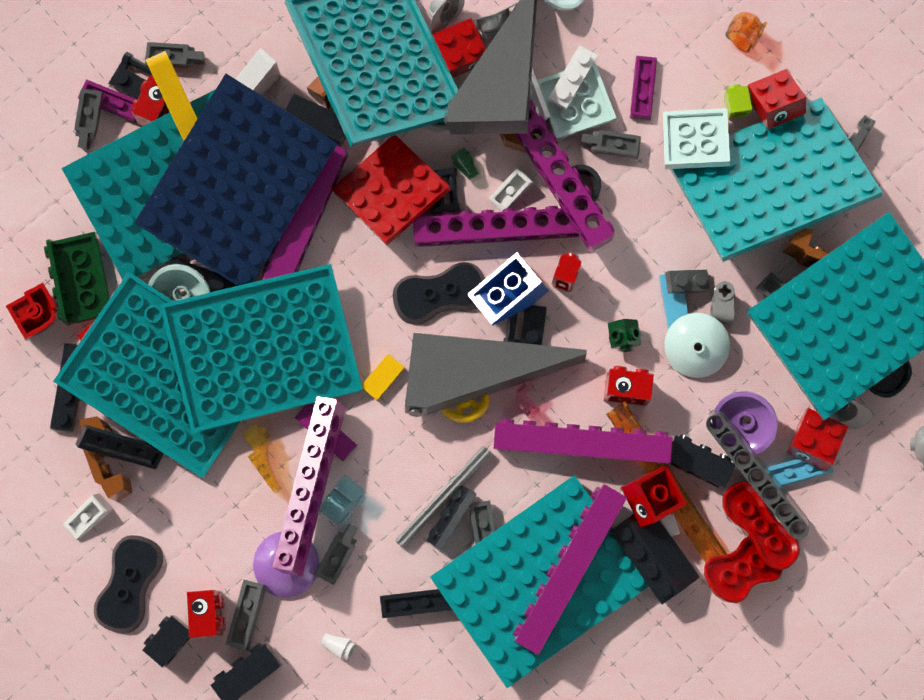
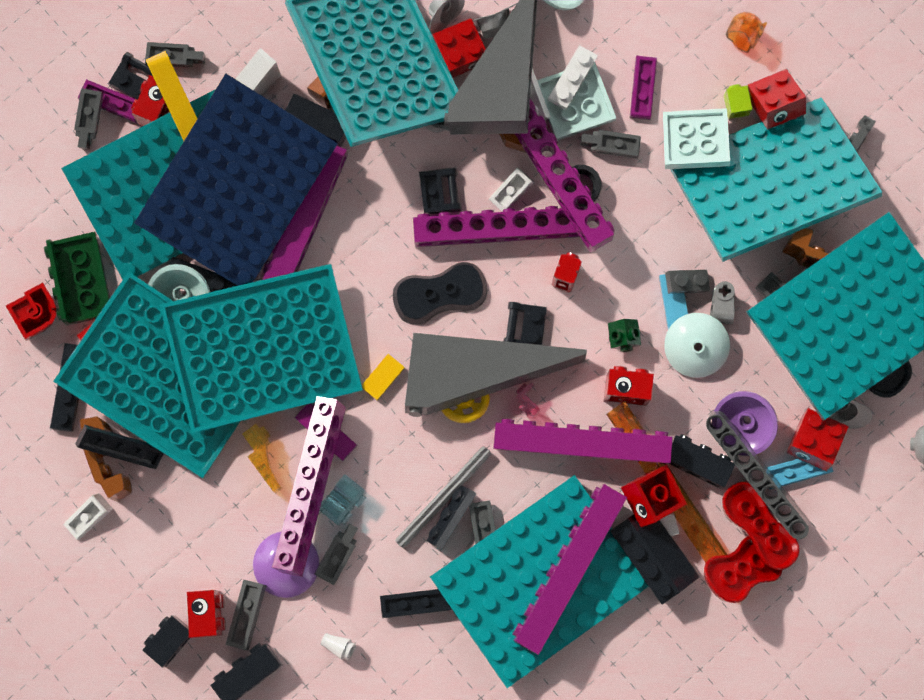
(122, 601): black plate -> none
(390, 189): red plate -> none
(465, 163): clear green cone -> none
(508, 290): blue slope -> none

